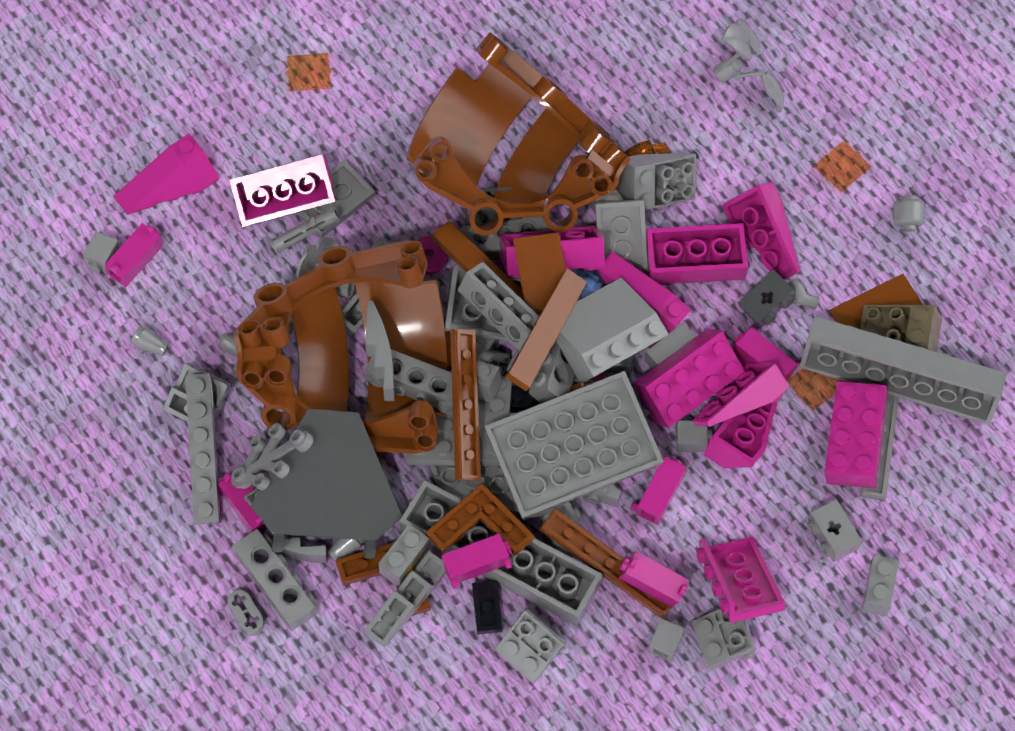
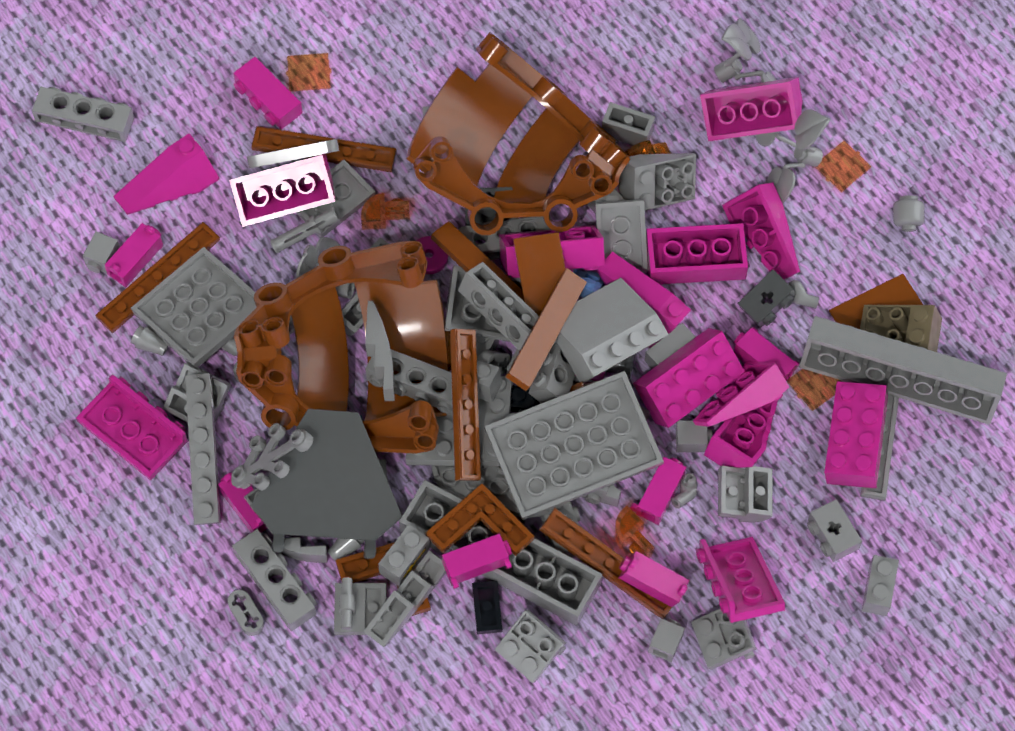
(114, 128): none -> light grey brick
(119, 309): none -> dark orange tile
(133, 427): none -> dark pink bracket
(197, 307): none -> light grey plate
(267, 93): none -> dark pink brick
(293, 153): none -> beam
(354, 153): none -> dark orange tile
(356, 605): none -> light grey plate
(377, 211): none -> clear orange brick
(628, 124): none -> light grey brick
(628, 531): none -> clear orange brick
(688, 491): none -> light grey arm
(745, 493): none -> light grey brick
(752, 109): none -> dark pink slope
(808, 129): none -> light grey plant

